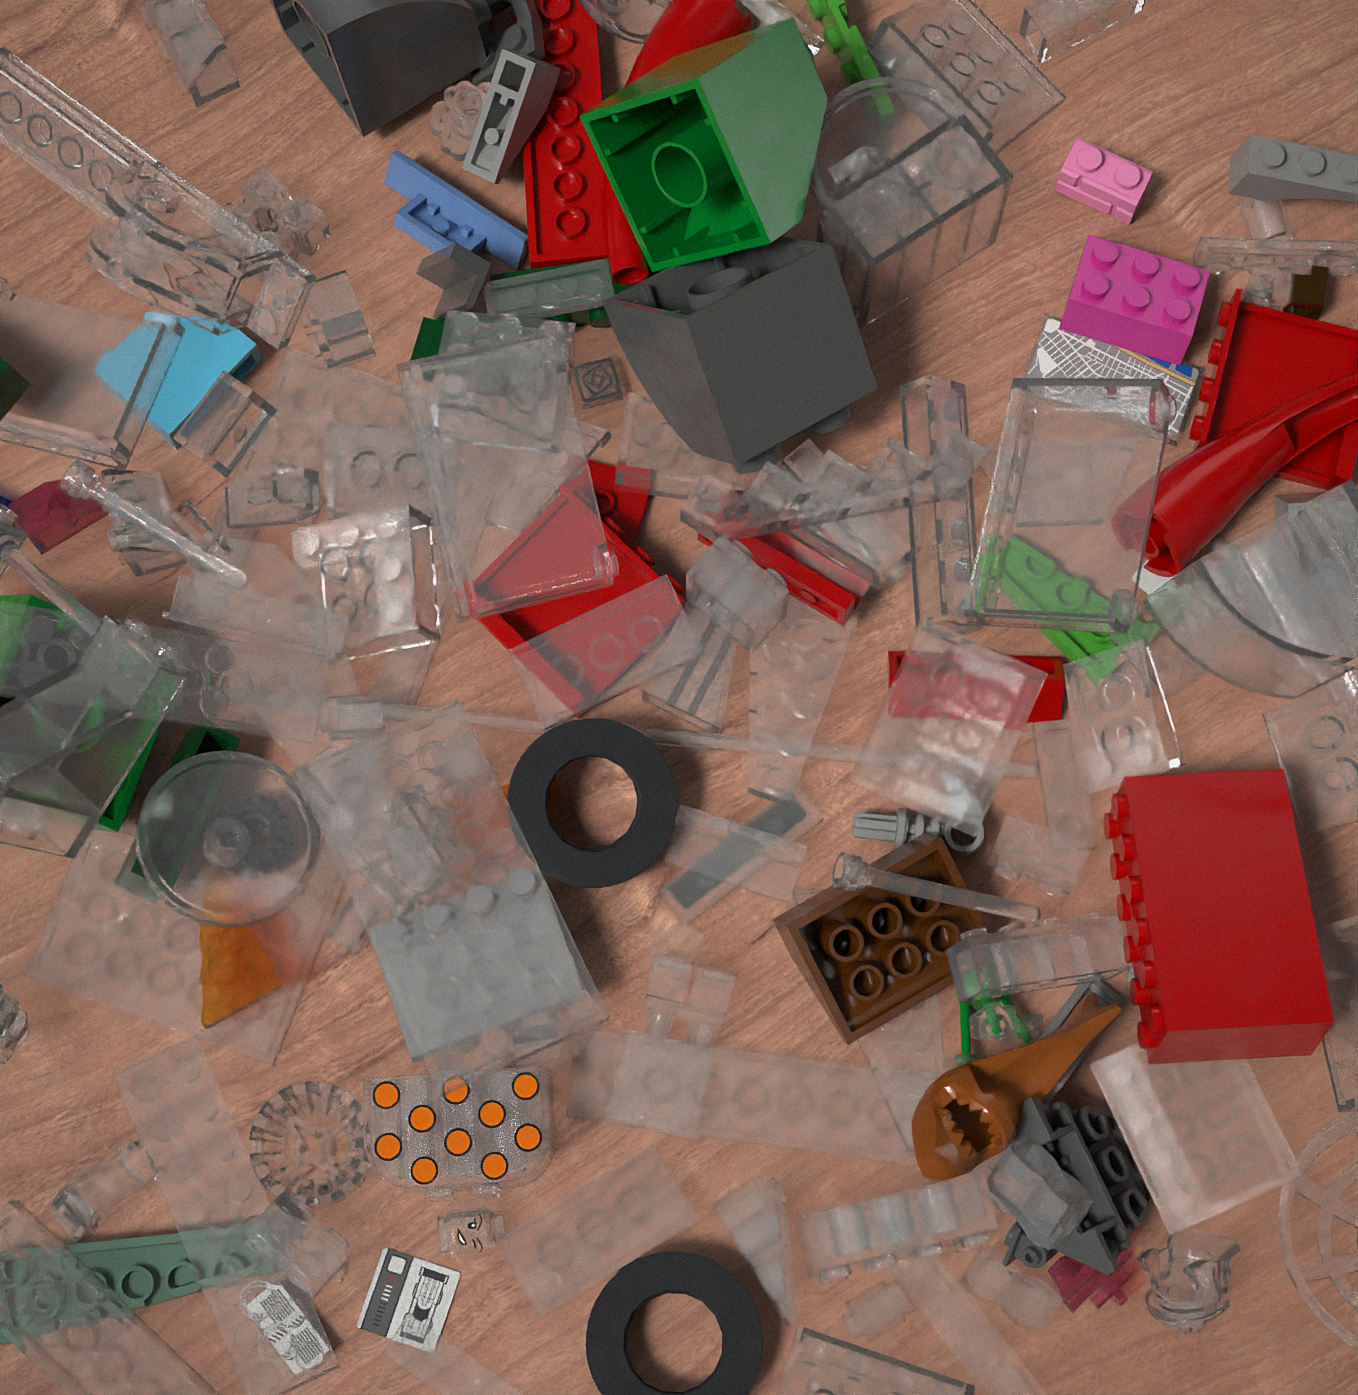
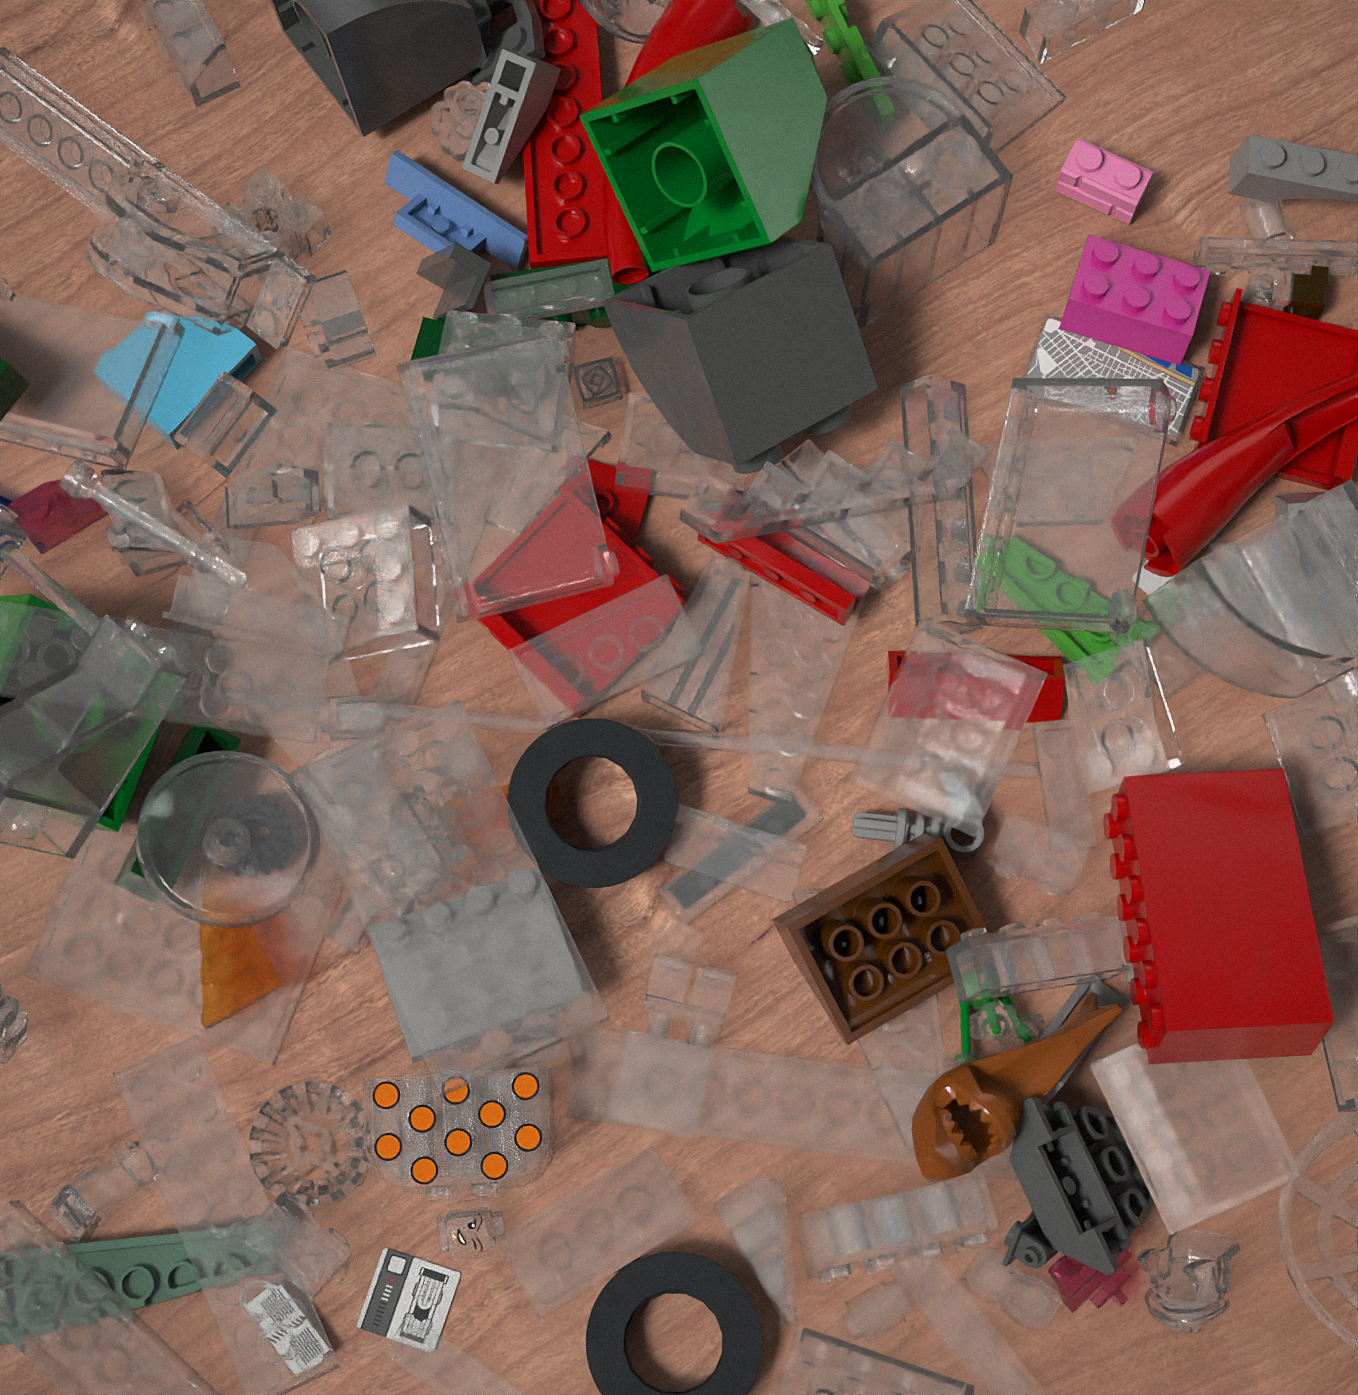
(737, 592): clear brick -> none
(853, 873): clear piece -> none
(856, 164): clear plate -> none
(1038, 1194): clear brick -> none

